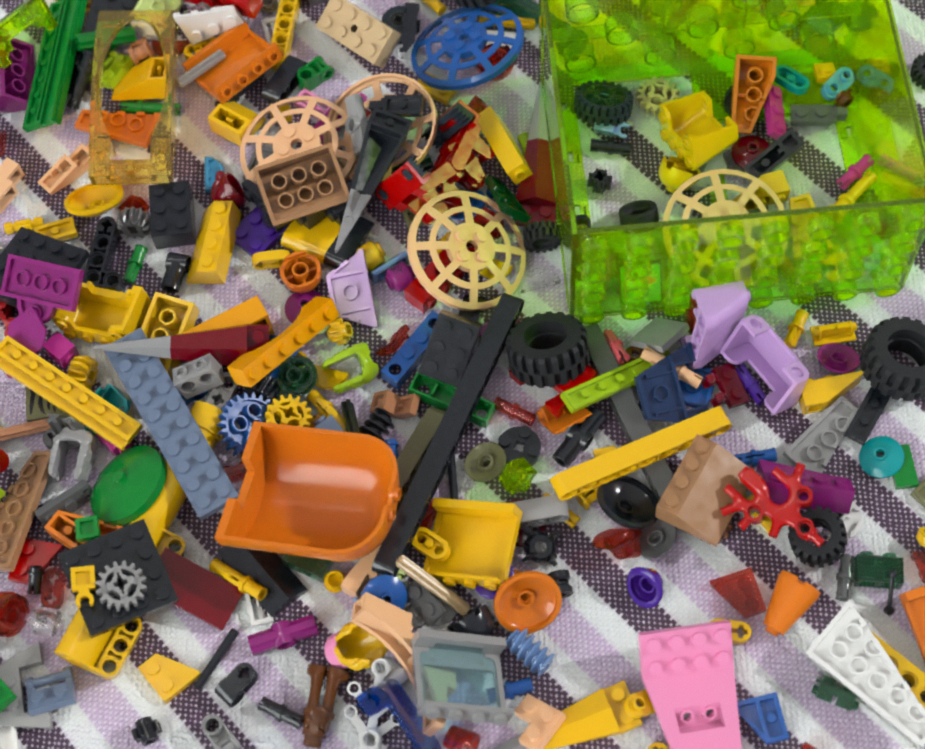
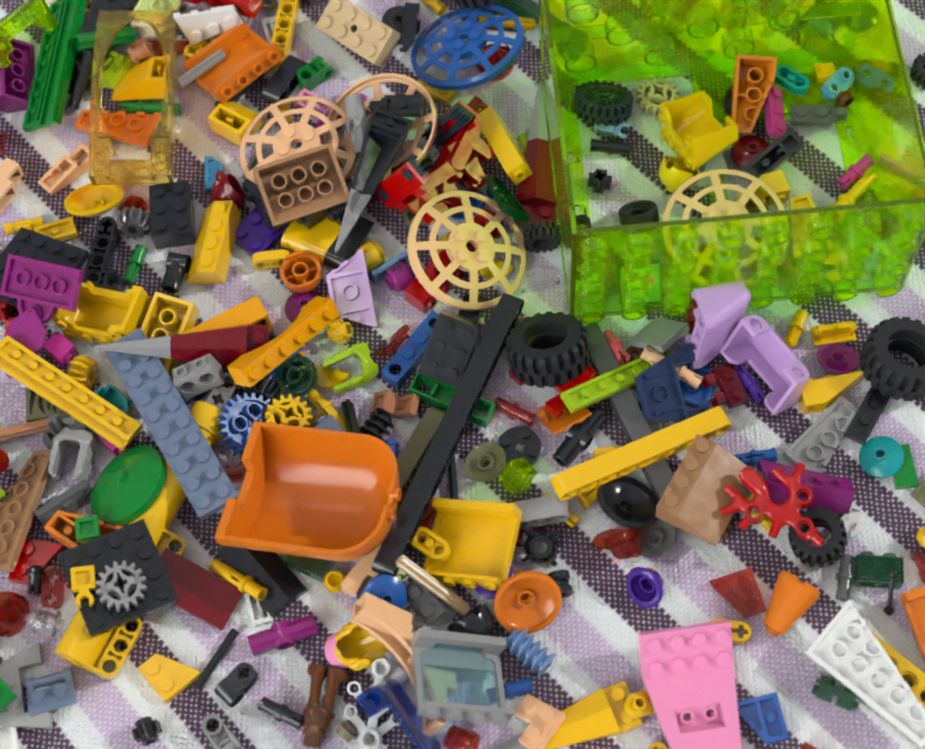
(347, 730): none -> dark tan plate

